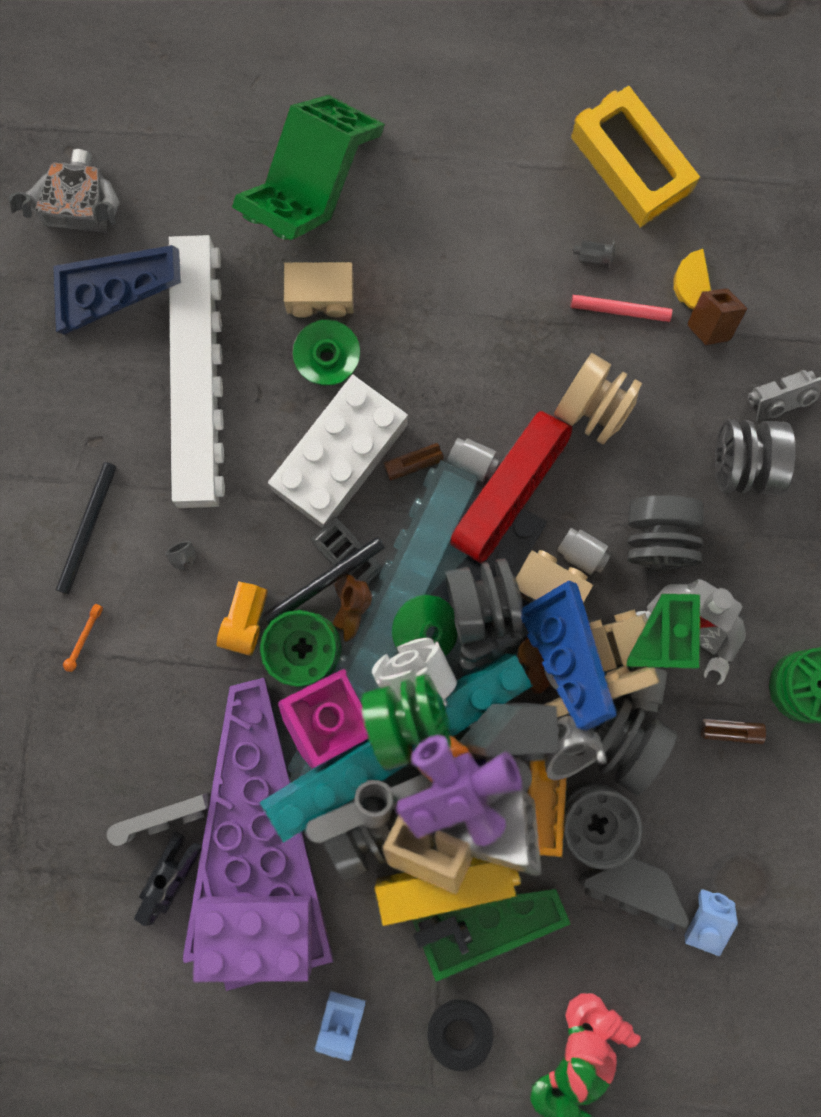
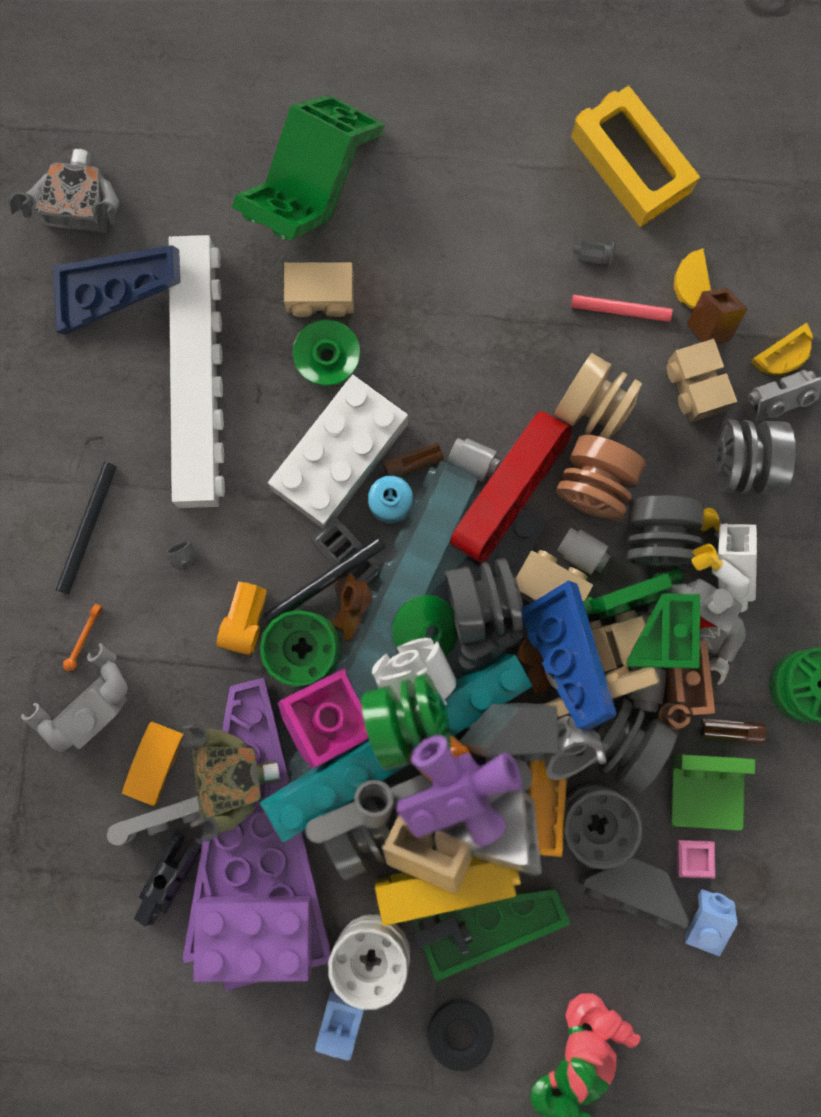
(88, 711): none -> light grey torso
(152, 763): none -> light orange slope
(225, 779): none -> torso
(365, 982): none -> white wheel
(392, 511): none -> medium azure head
(601, 477): none -> nougat wheel
(636, 595): none -> green plate
(687, 692): none -> nougat hinge
(695, 859): none -> bright pink tile
(696, 378): none -> tan piece
(708, 791): none -> bright green bracket
(735, 560): none -> white torso
(786, 354): none -> yellow tile

